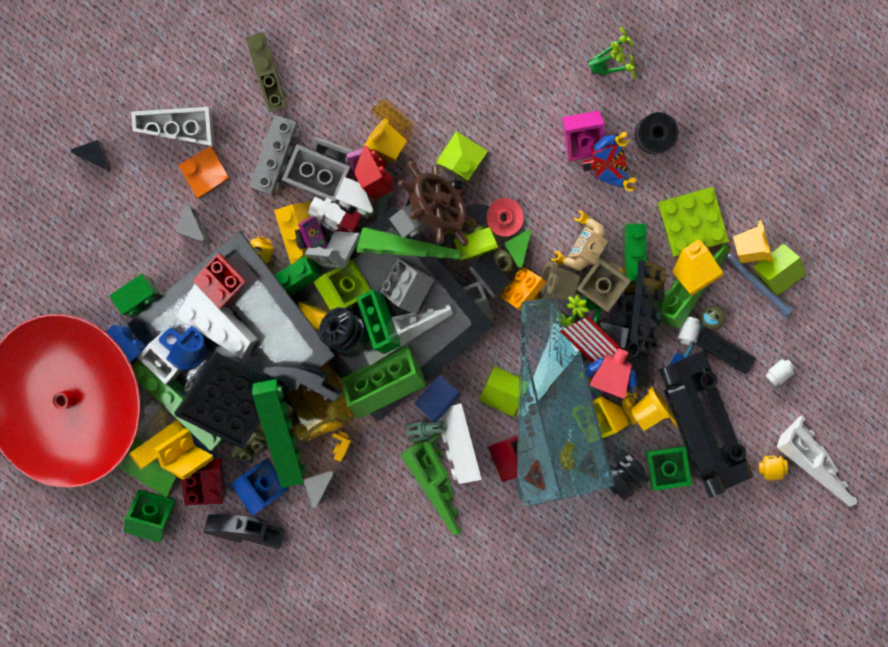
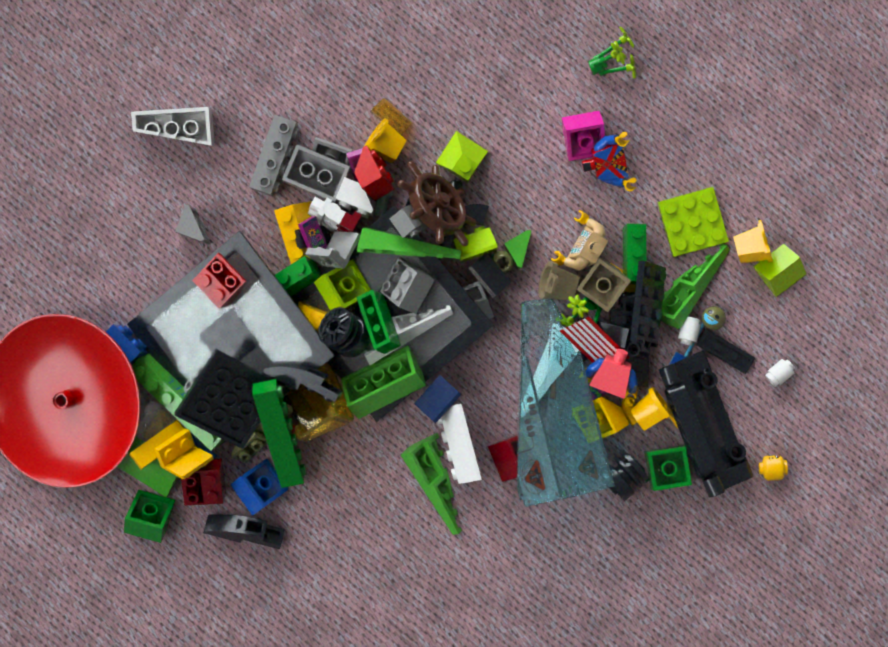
(94, 153): black slope -> none
(135, 295): green brick -> none
(155, 359): white slope -> none
(187, 351): blue container -> none
(204, 172): orange plate -> none
(217, 323): white wedge -> none
(263, 248): yellow head -> none
(266, 71): olive slope -> none
(317, 485): light grey slope -> none
(341, 449): yellow bracket -> none
(424, 430): sand green arm -> none
(501, 391): lime slope -> none
(513, 219): coral dish -> none
(523, 288): light orange plate -> none
(565, 456): clear yellow arm -> none
(667, 131): black wheel -> none
(696, 268): yellow slope -> none
(760, 285): sand blue bar -> none
(805, 452): white wedge -> none

